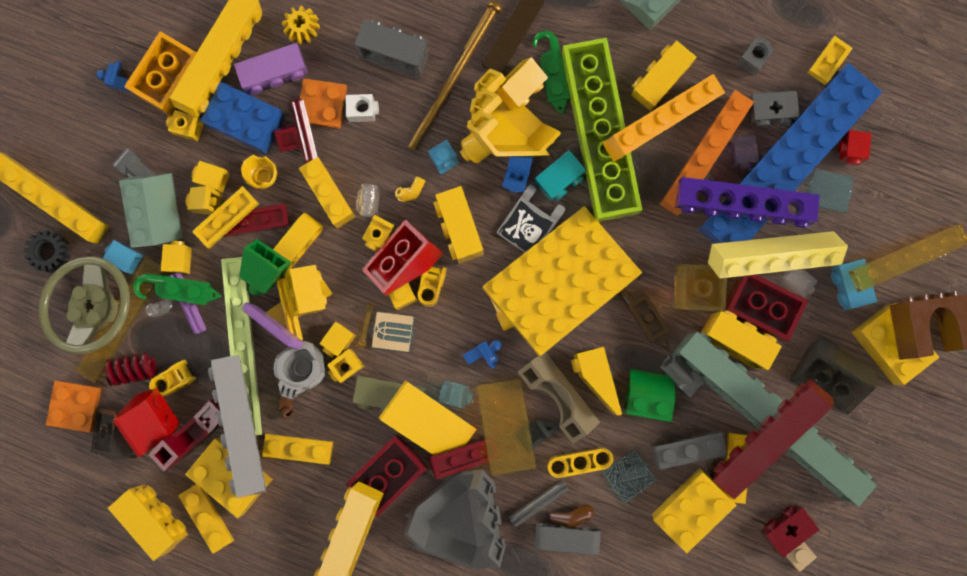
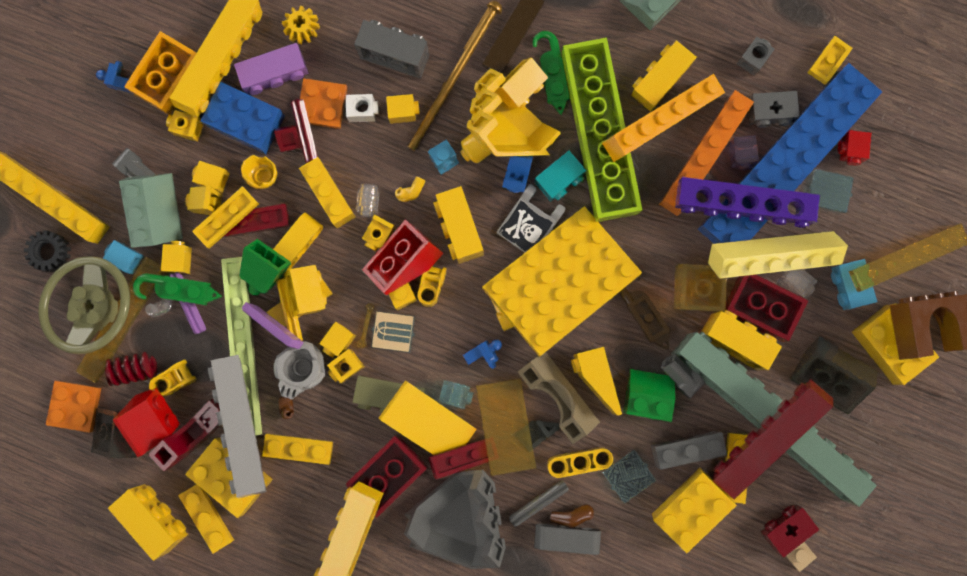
(402, 108): none -> yellow brick

